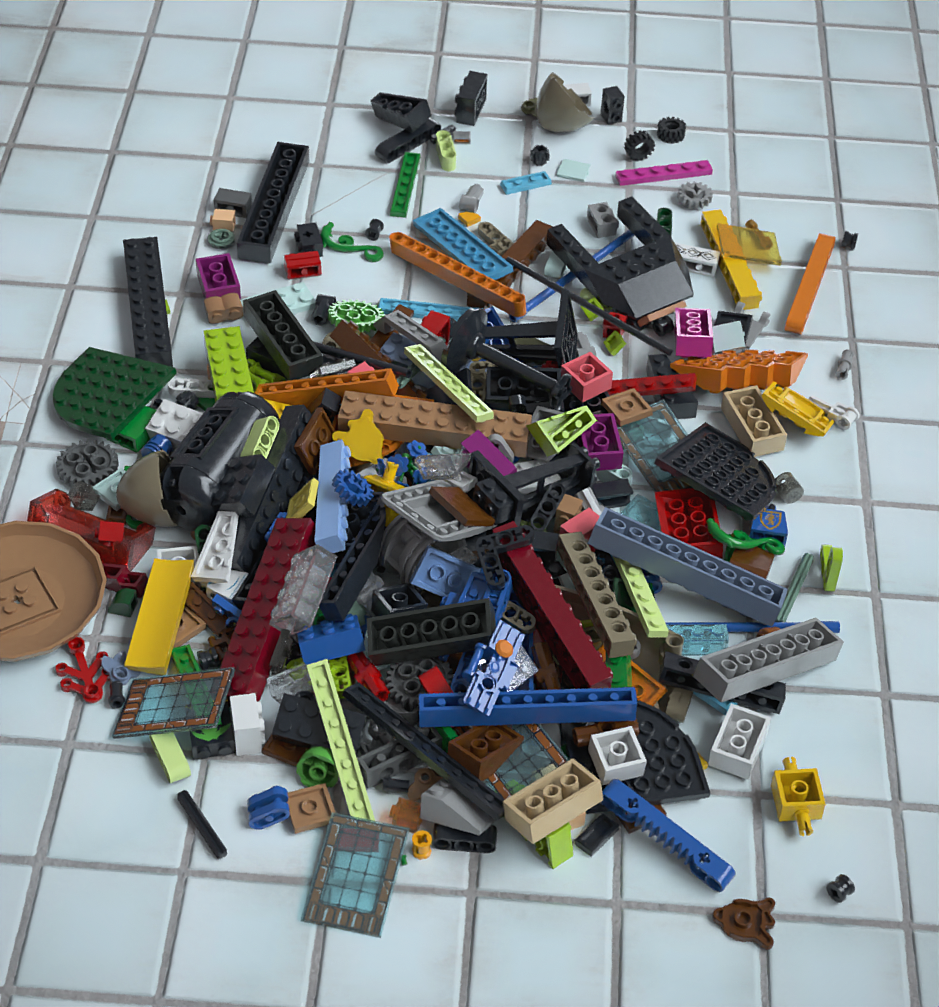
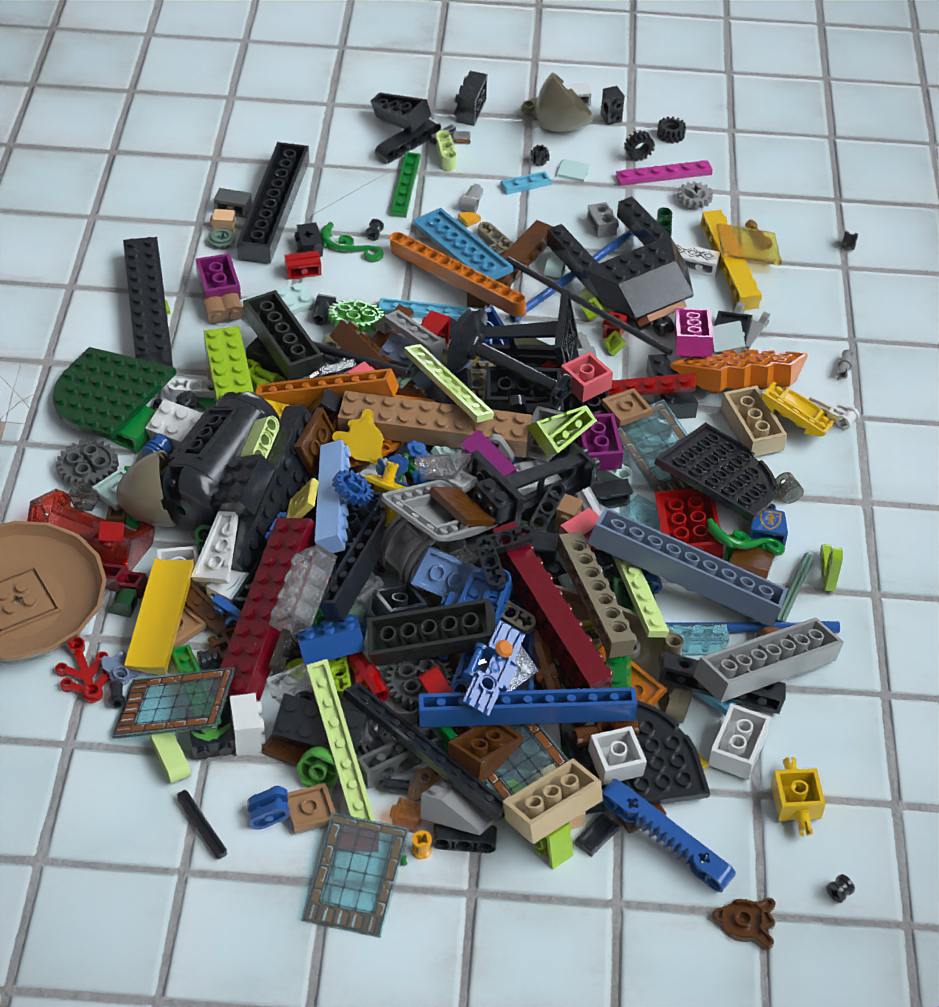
(810, 284): orange beam -> none

